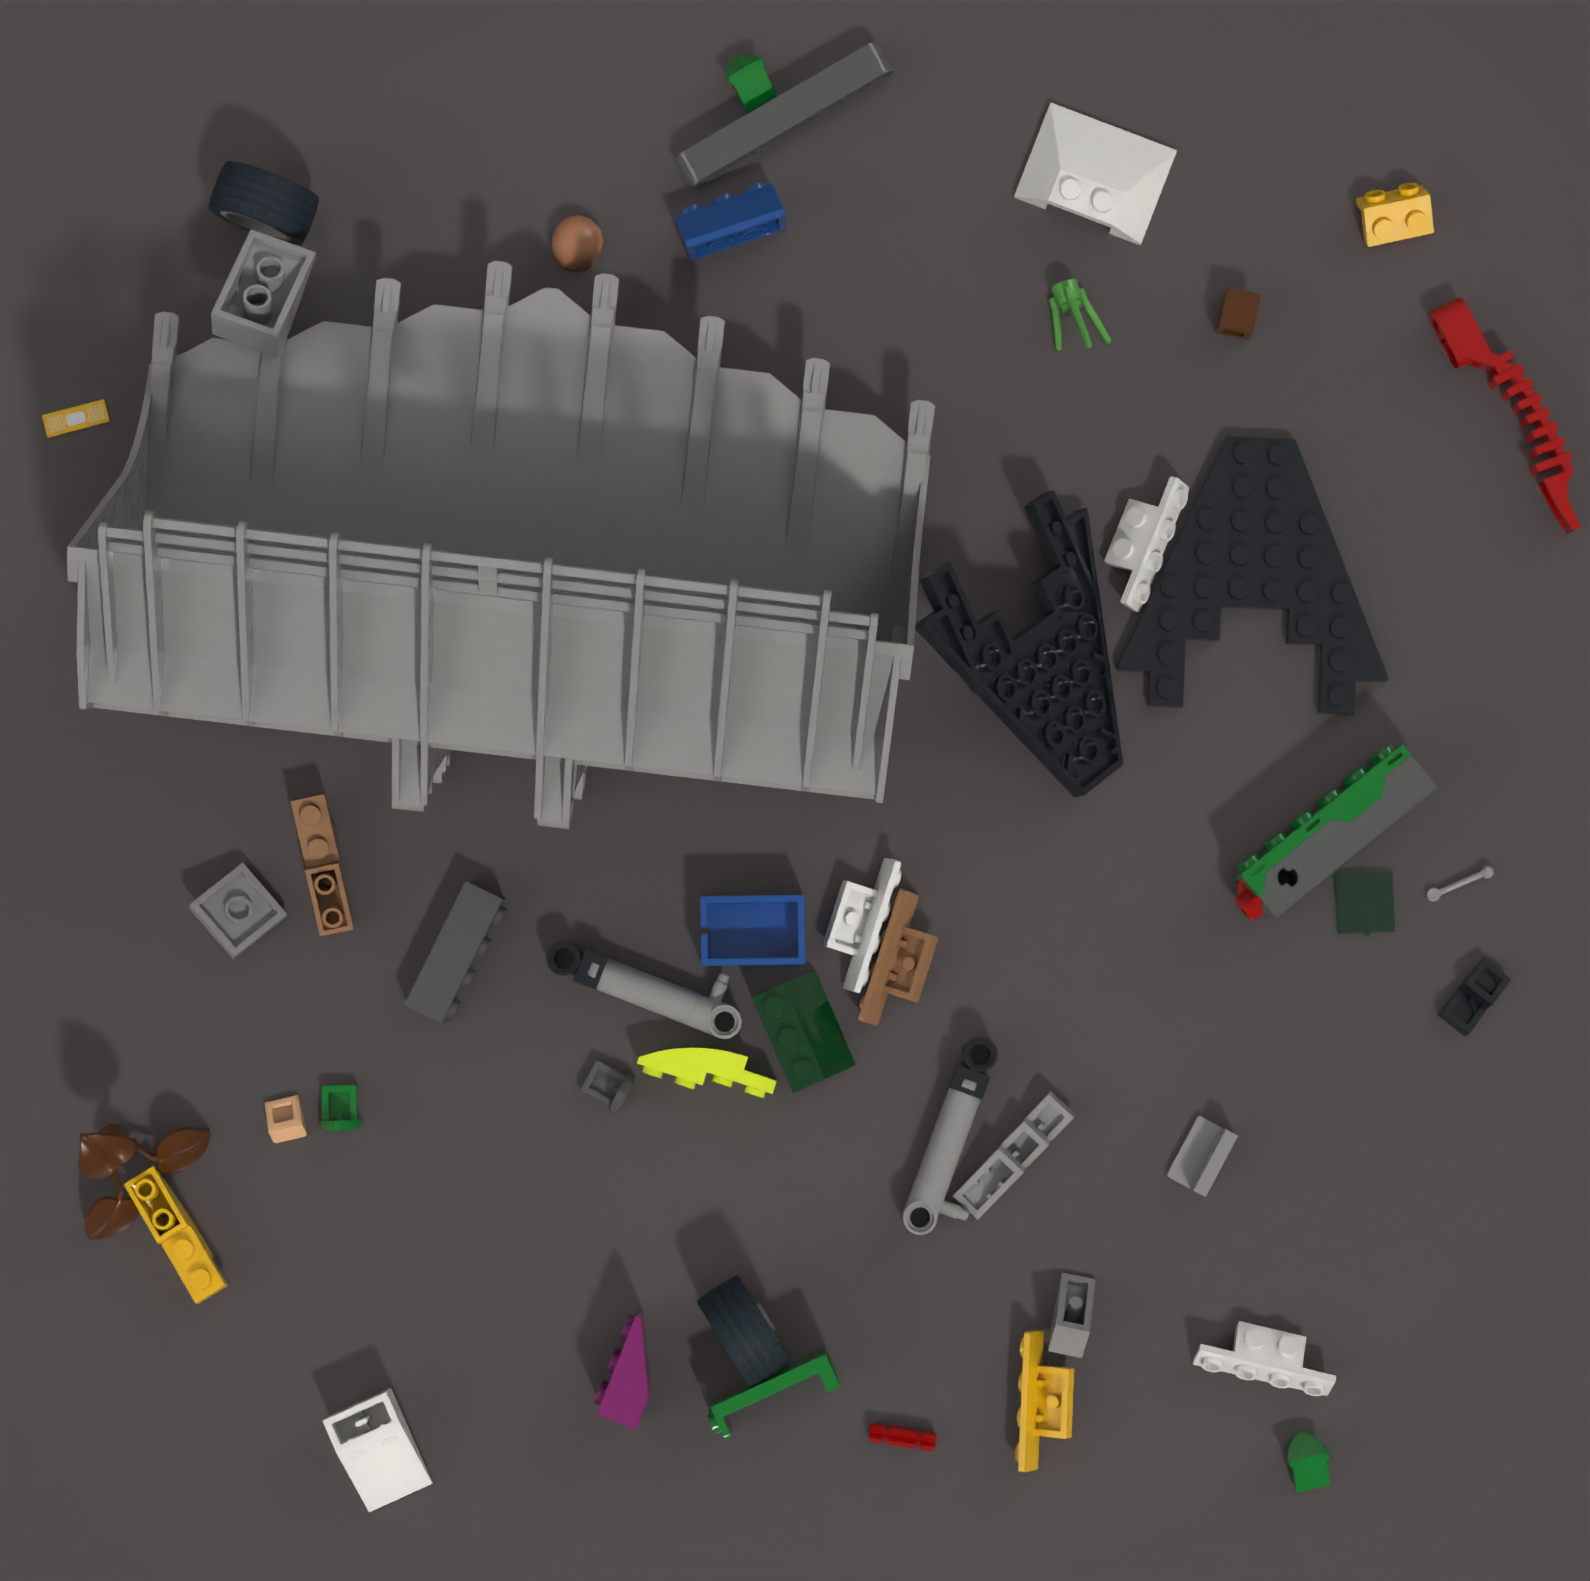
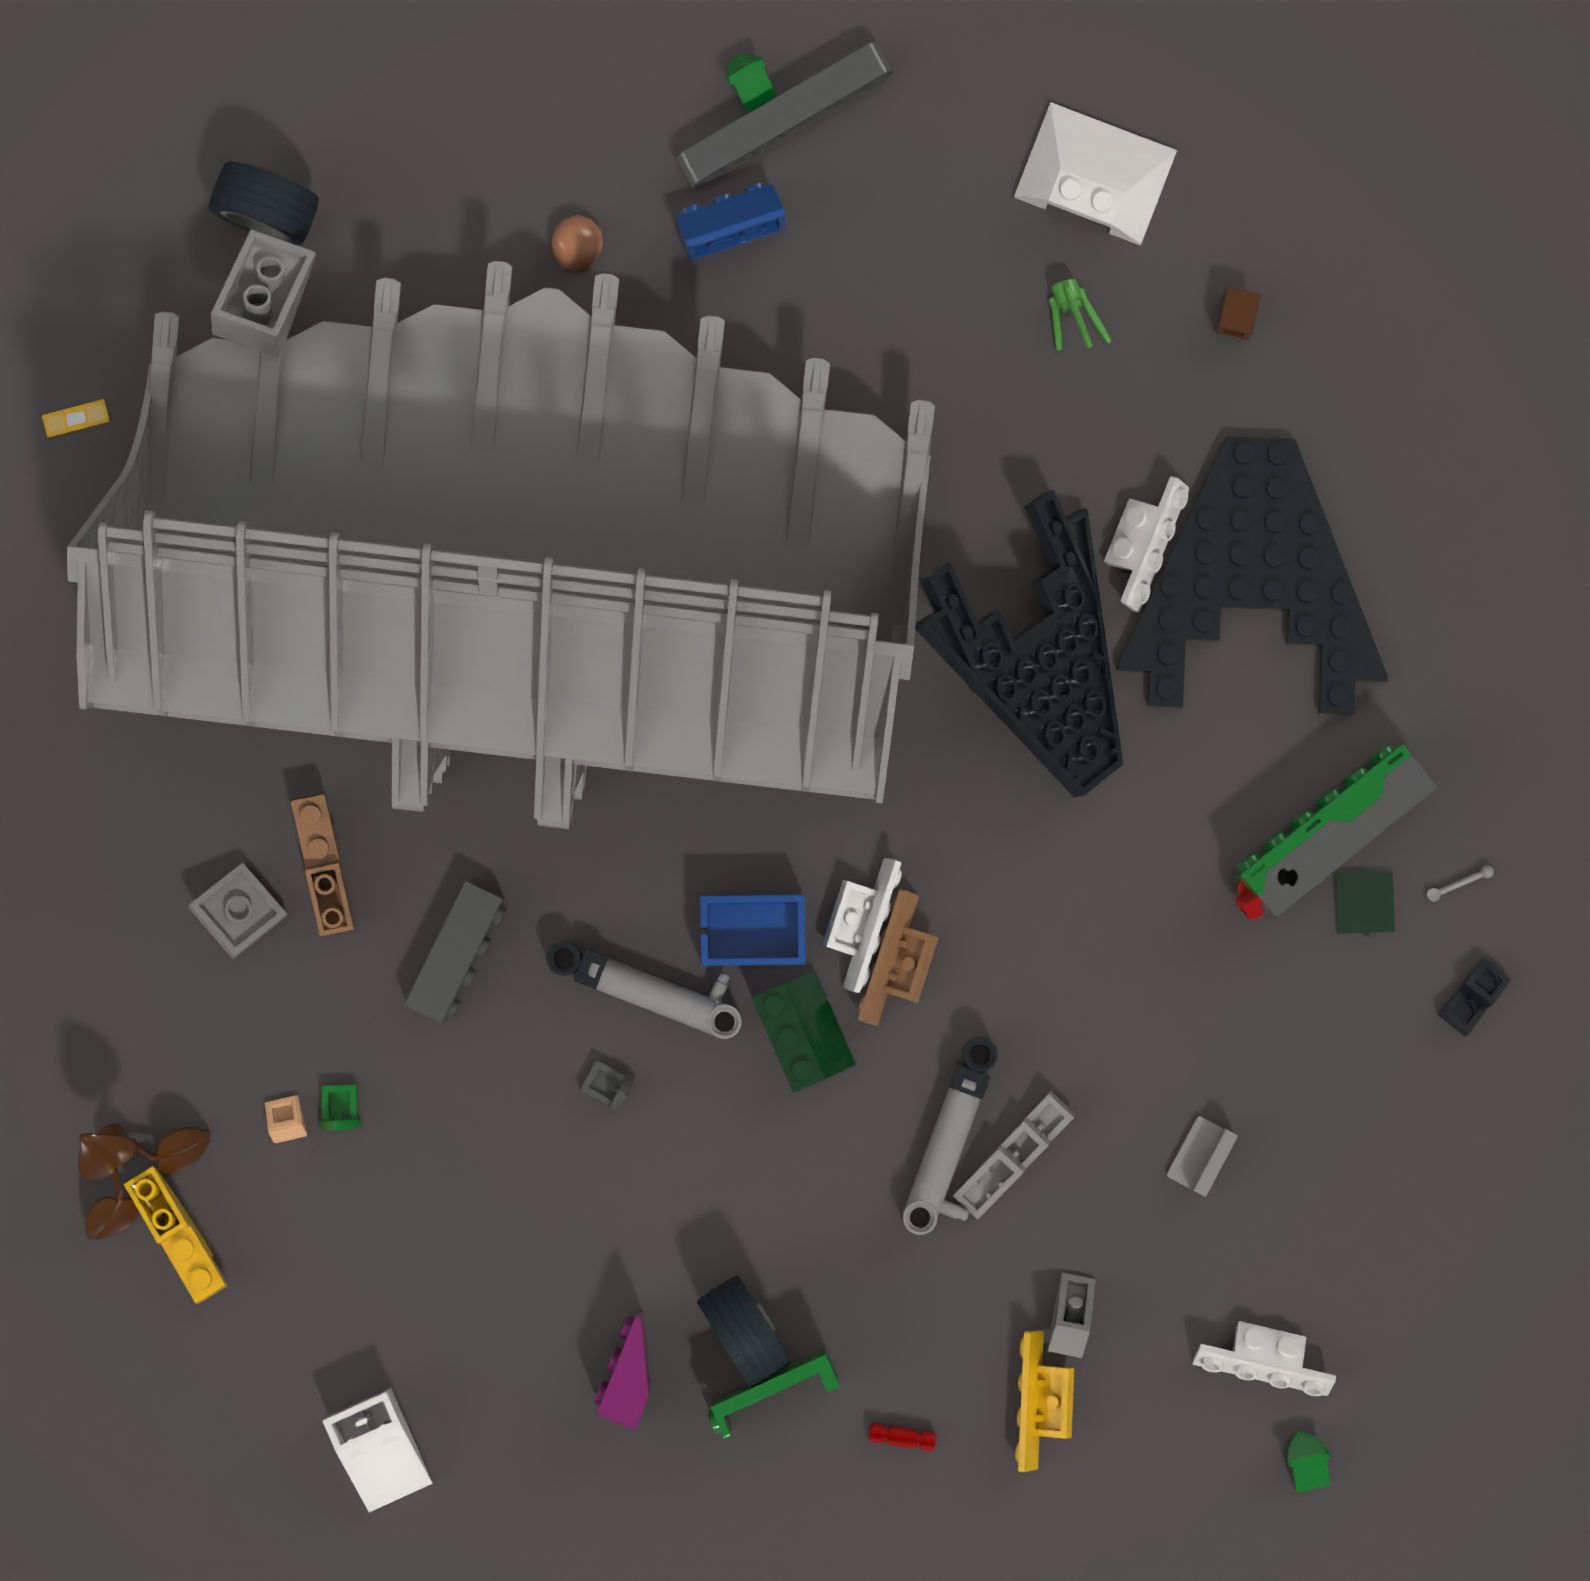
(693, 1063): neon yellow slope -> none
(1395, 214): yellow bracket -> none
(1467, 346): red piece -> none

